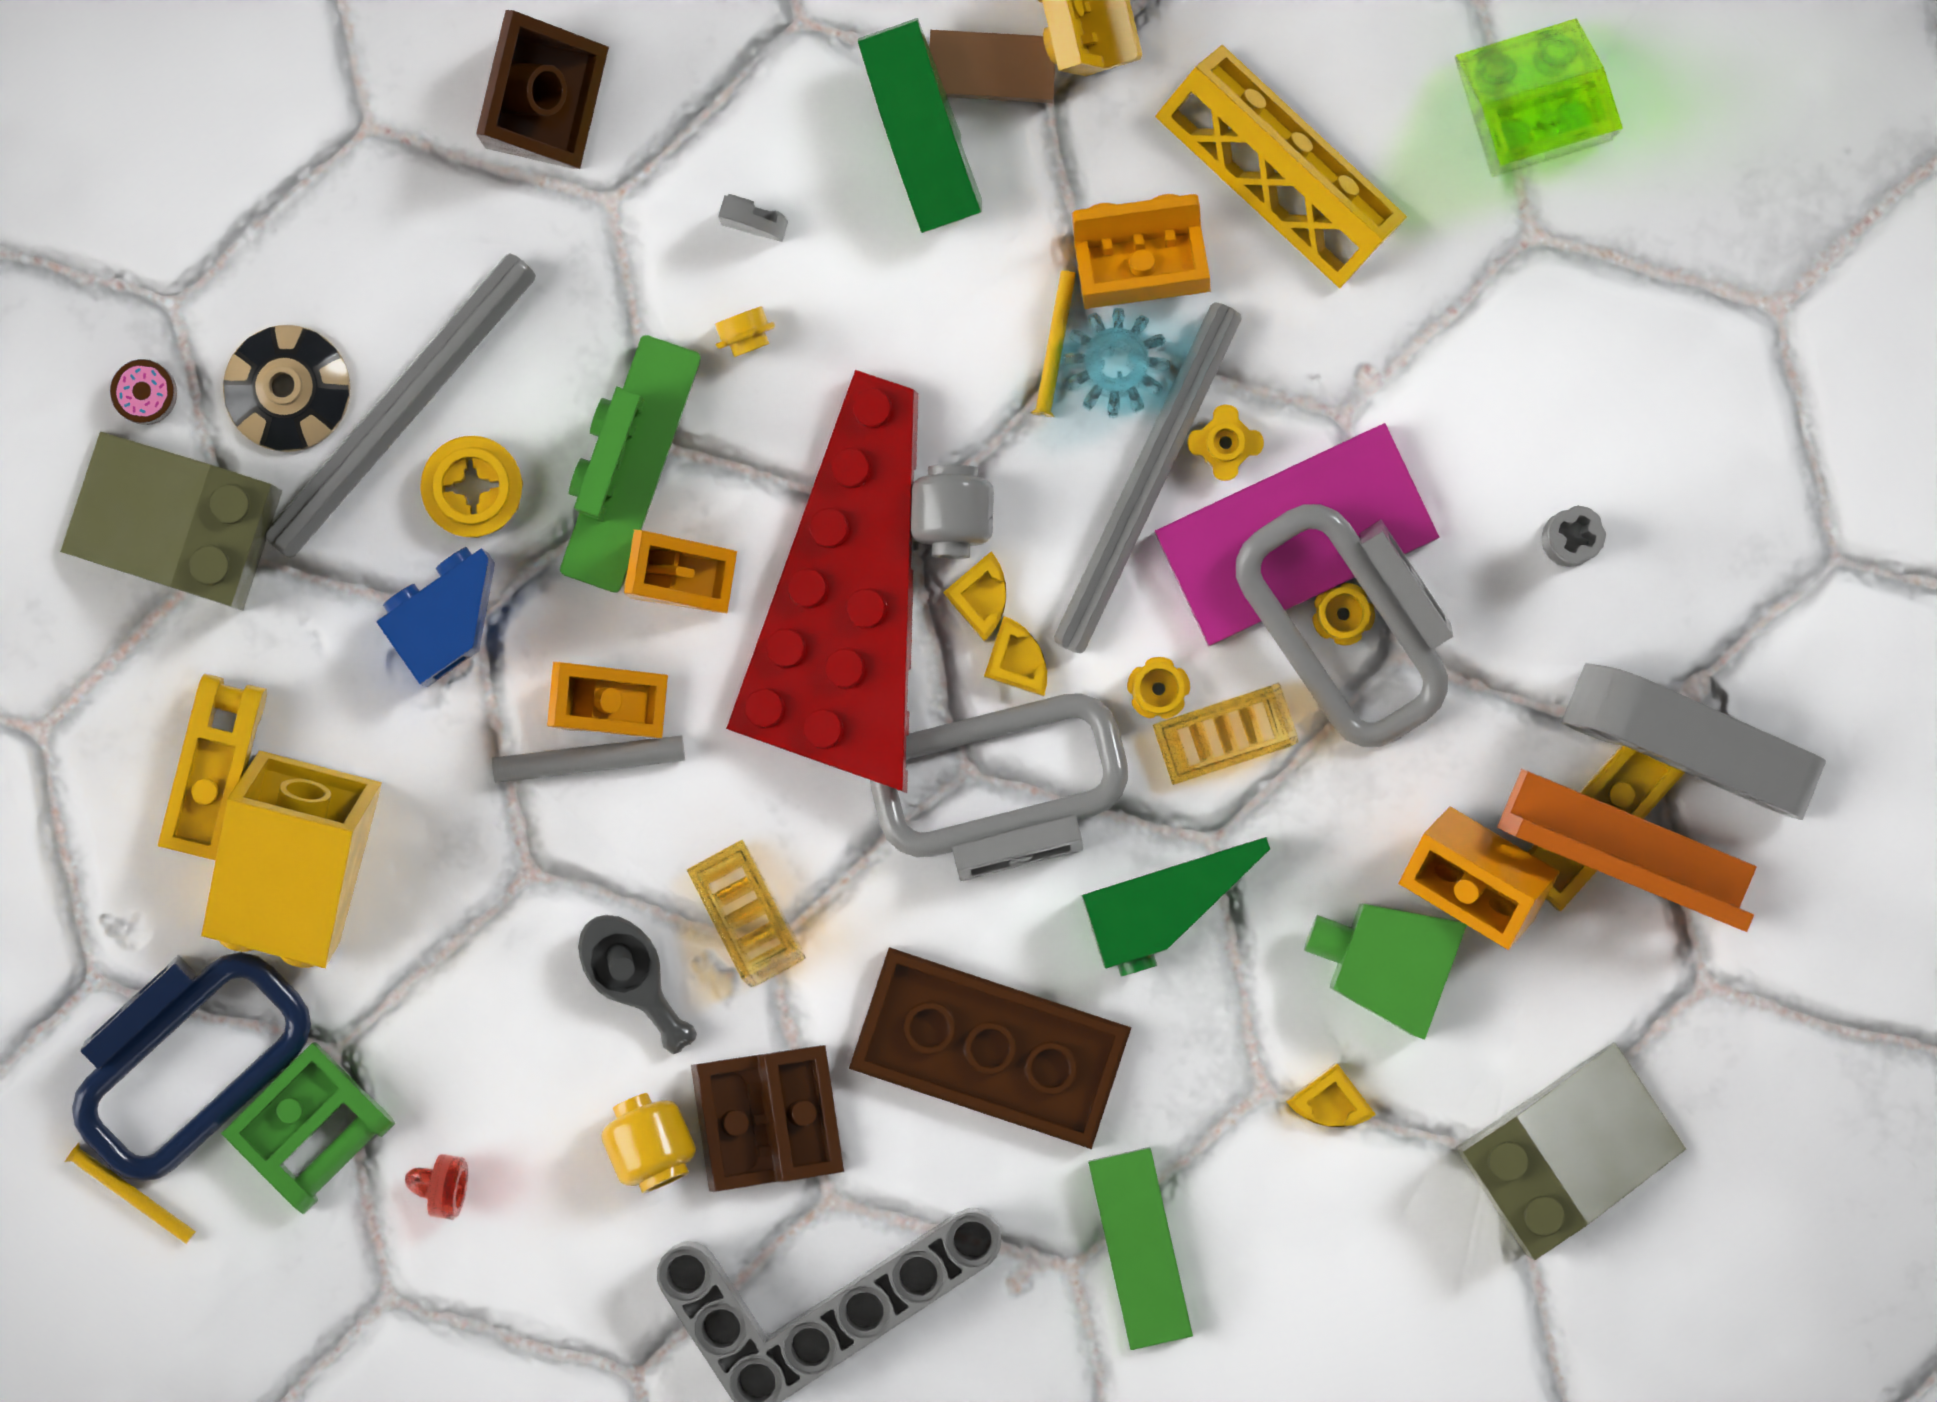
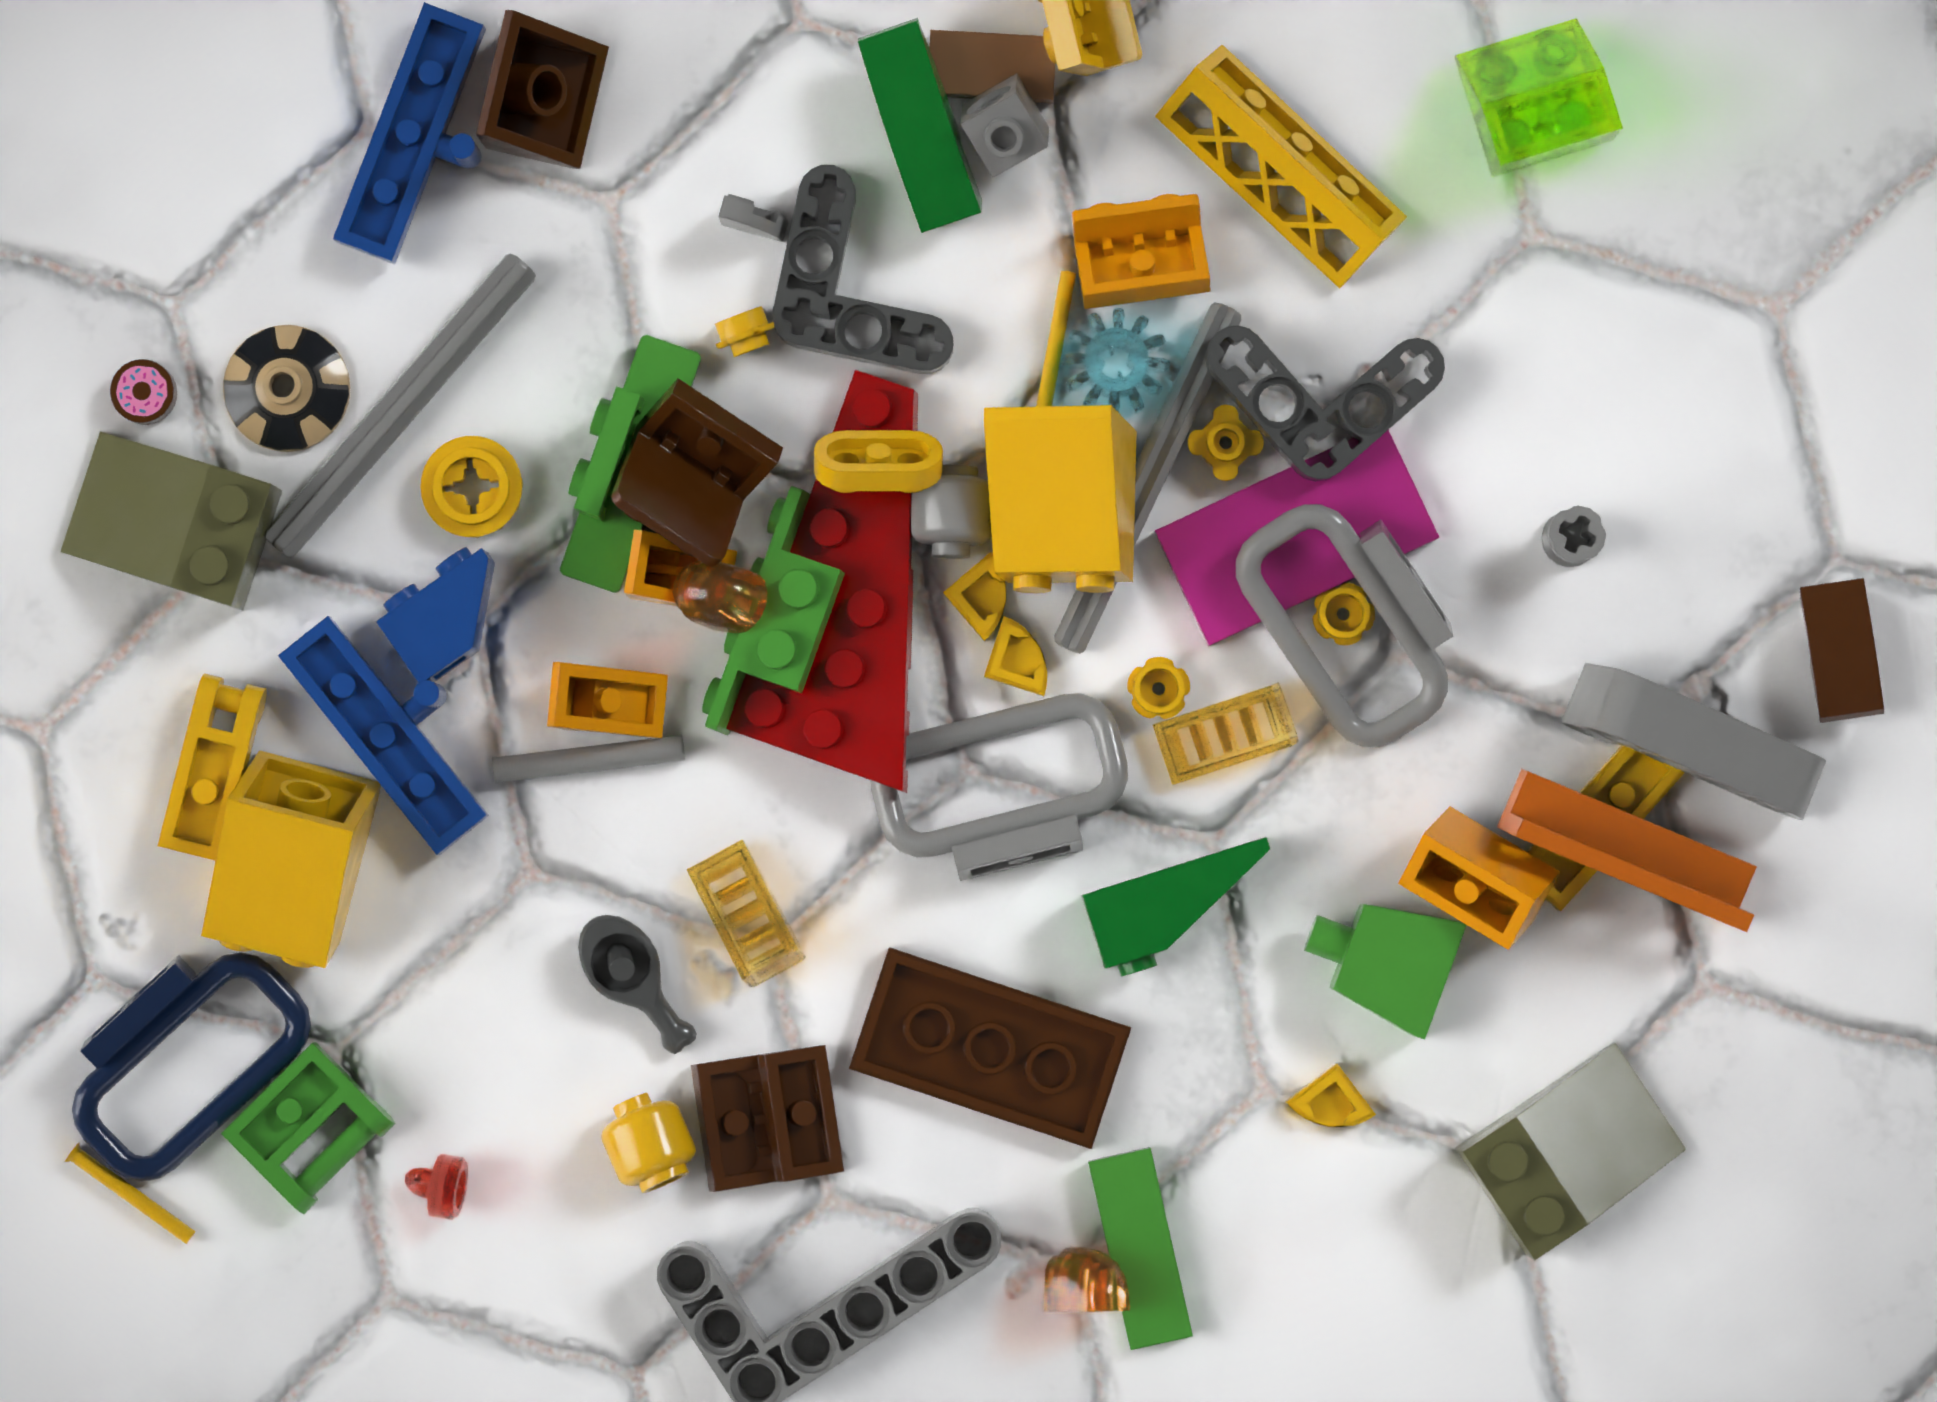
(386, 733): none -> blue plate
(412, 134): none -> blue plate
(692, 471): none -> reddish brown bracket
(720, 596): none -> clear orange piece
(792, 623): none -> bright green bracket
(822, 288): none -> dark grey beam
(878, 460): none -> yellow plate
(1004, 125): none -> light grey brick
(1061, 496): none -> yellow slope
(1084, 1282): none -> clear orange piece
(1308, 416): none -> dark grey beam
(1842, 650): none -> reddish brown slope

